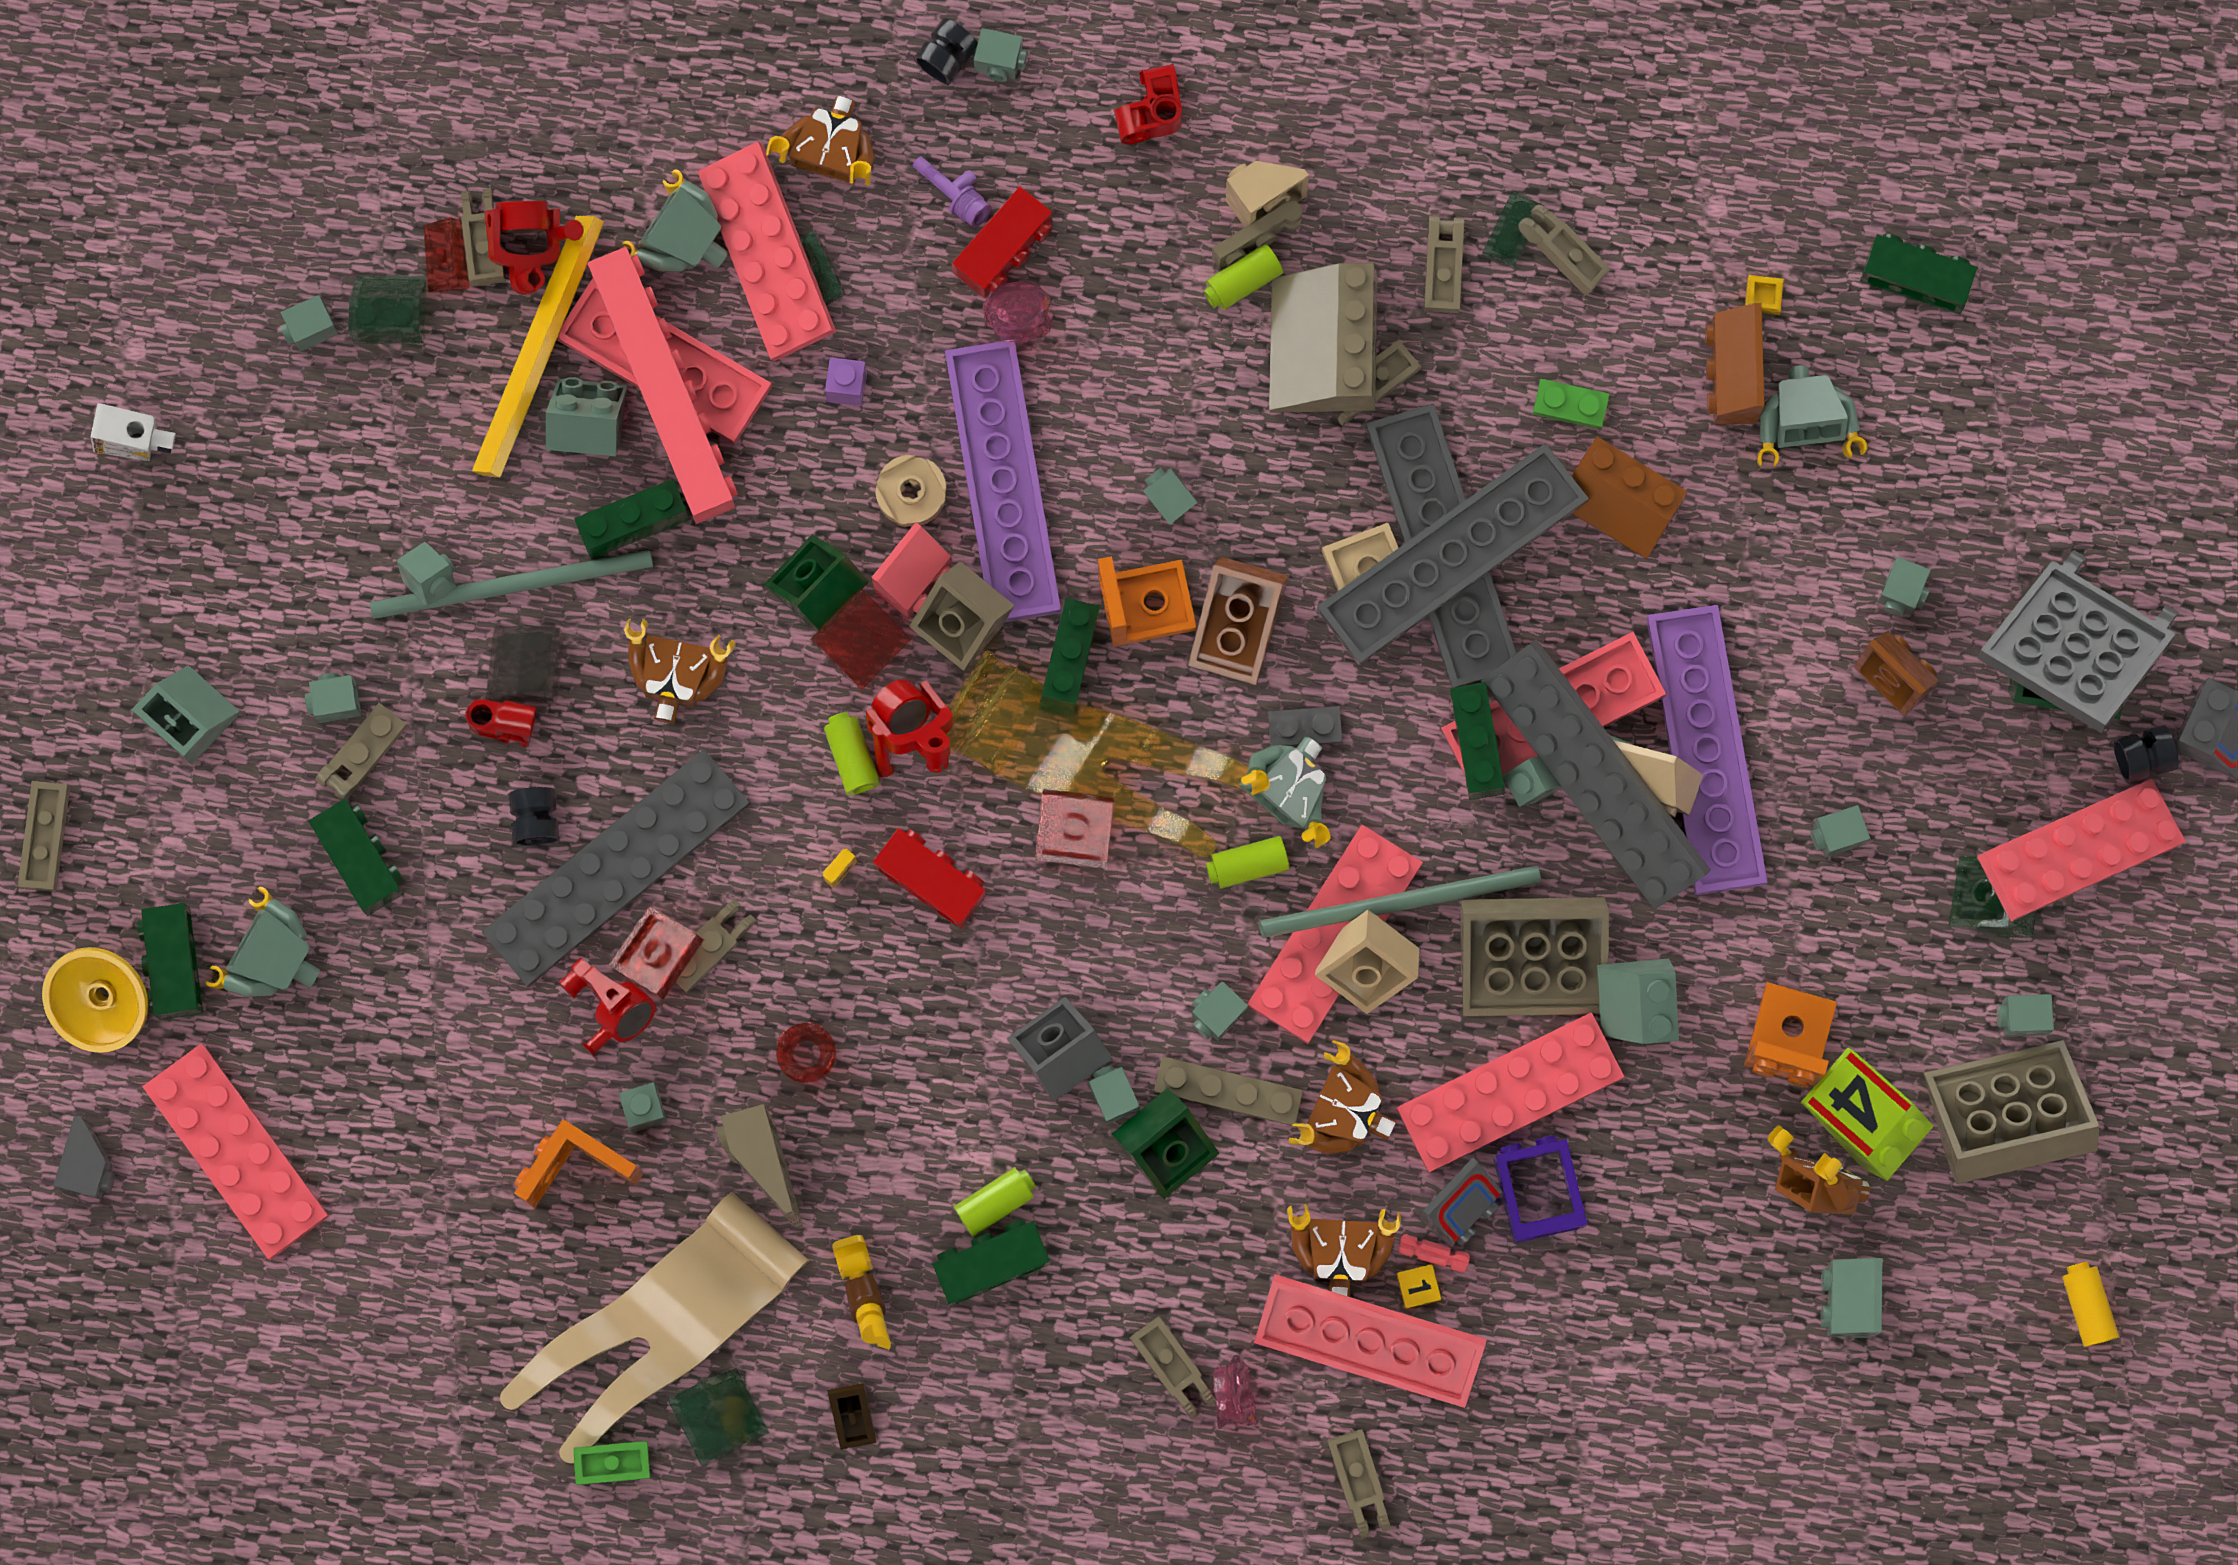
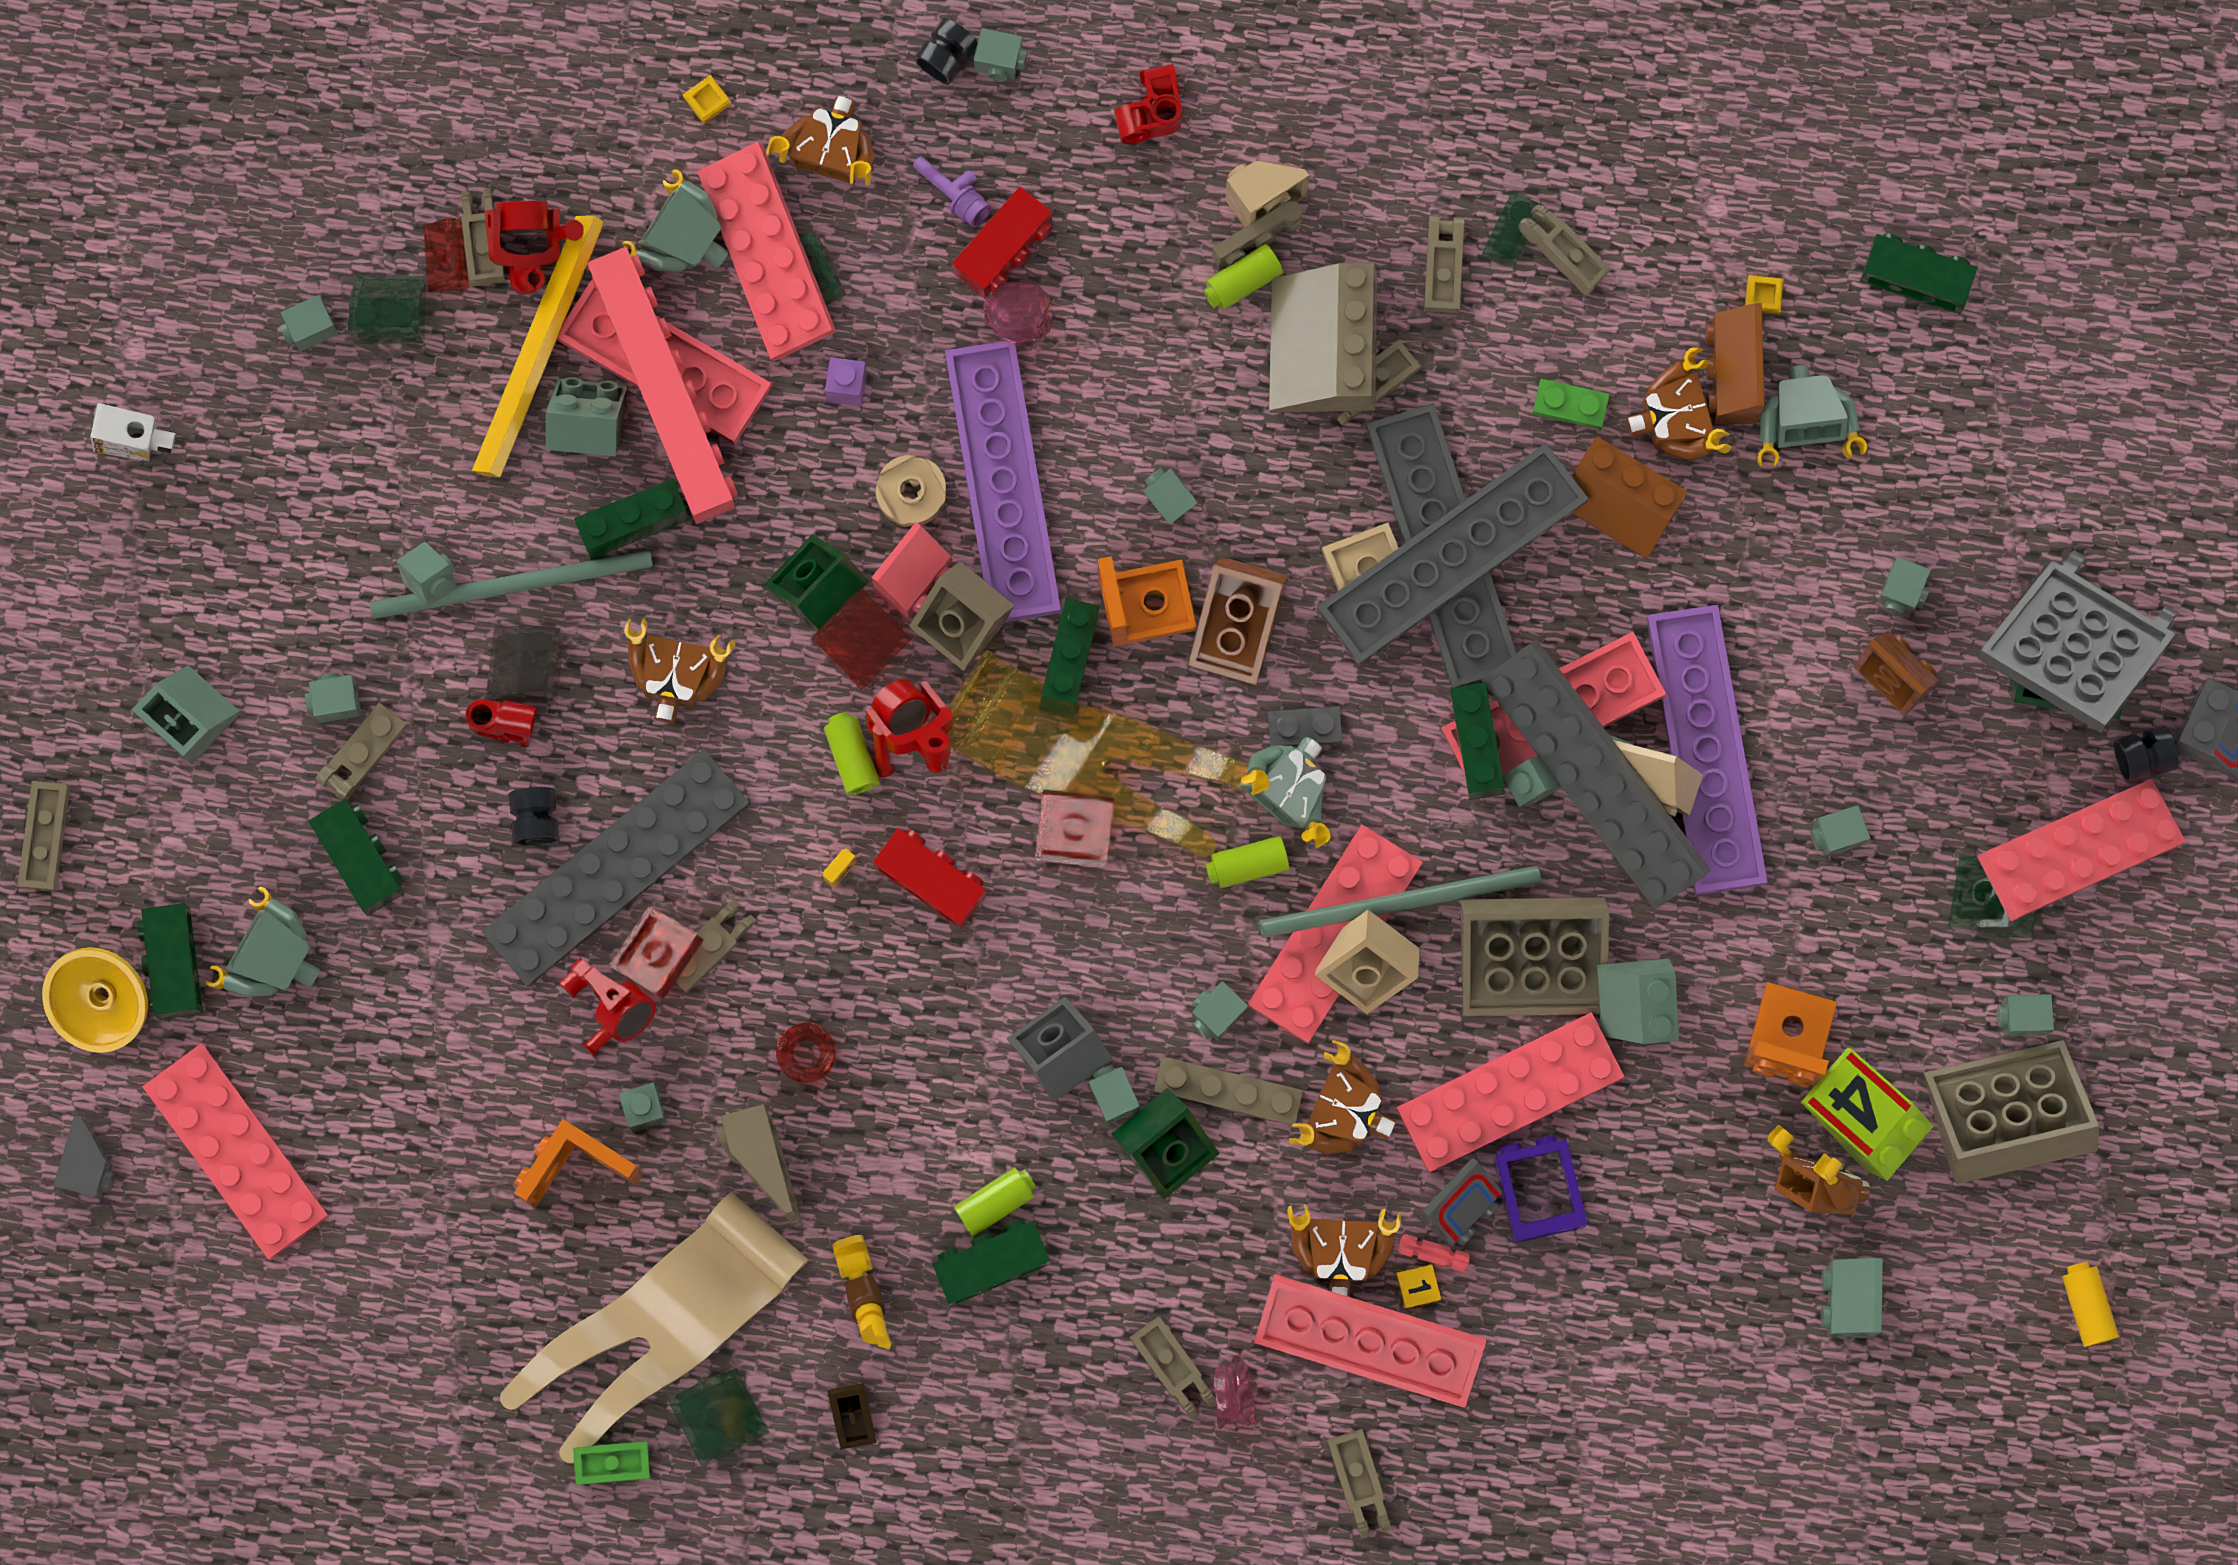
(707, 99): none -> yellow tile
(1678, 413): none -> dark orange torso

